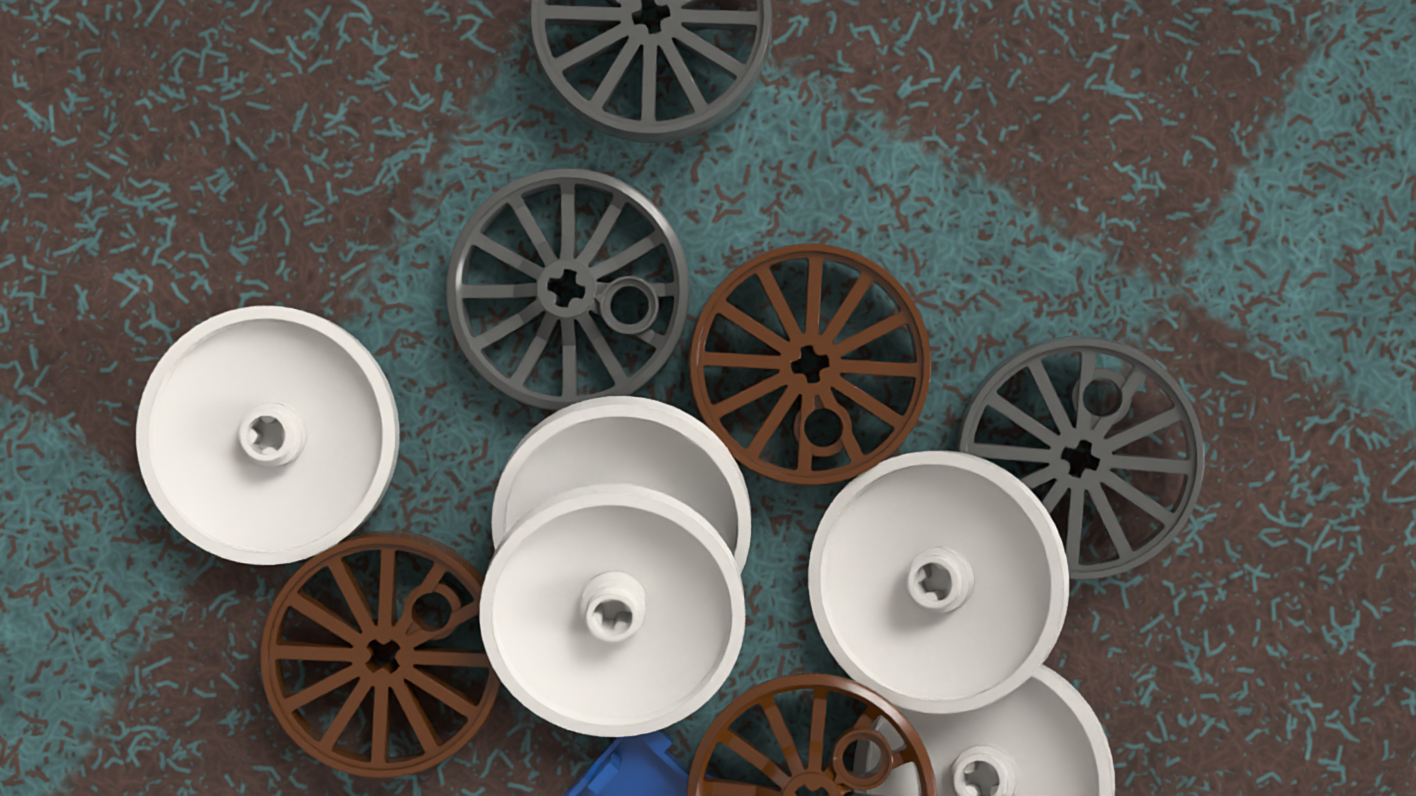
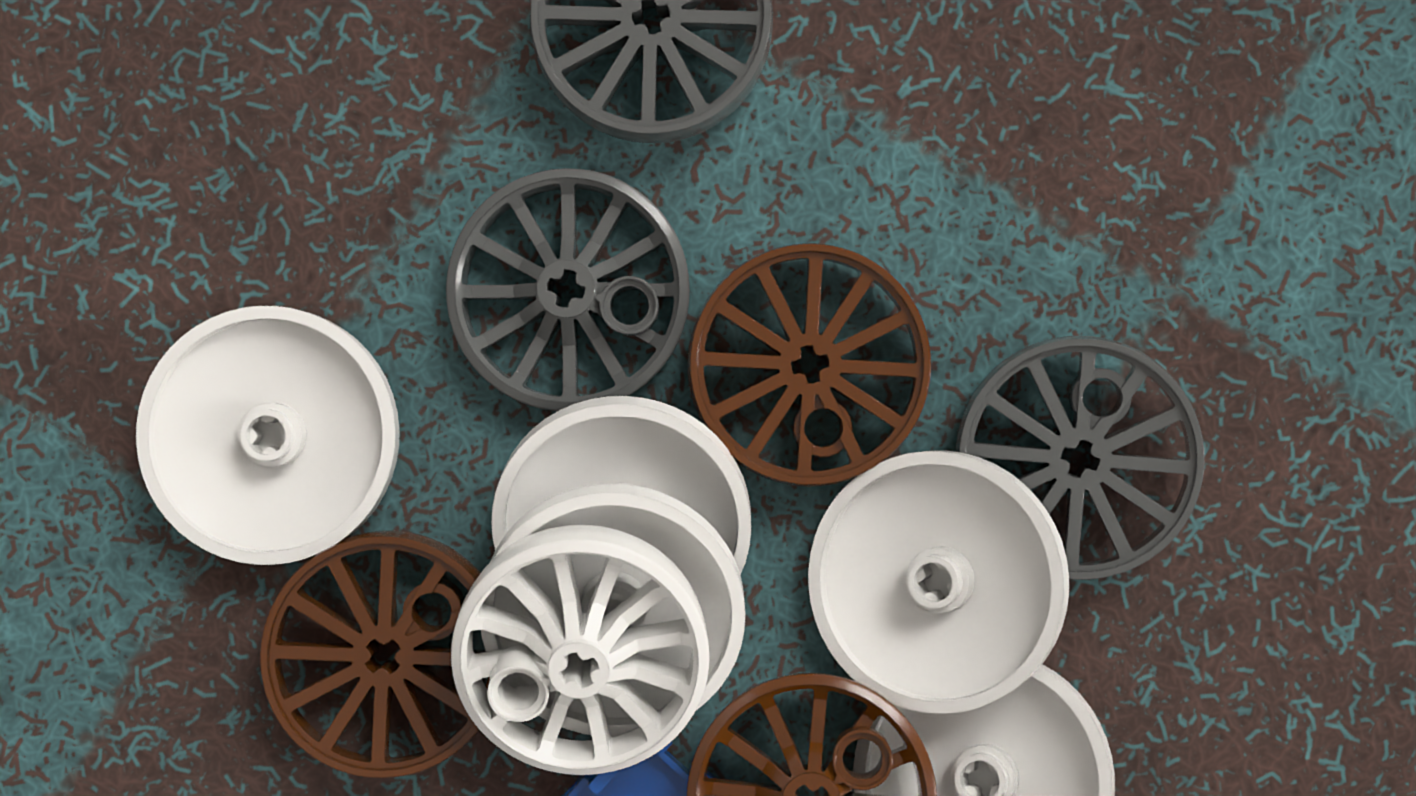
(603, 655): none -> white piece

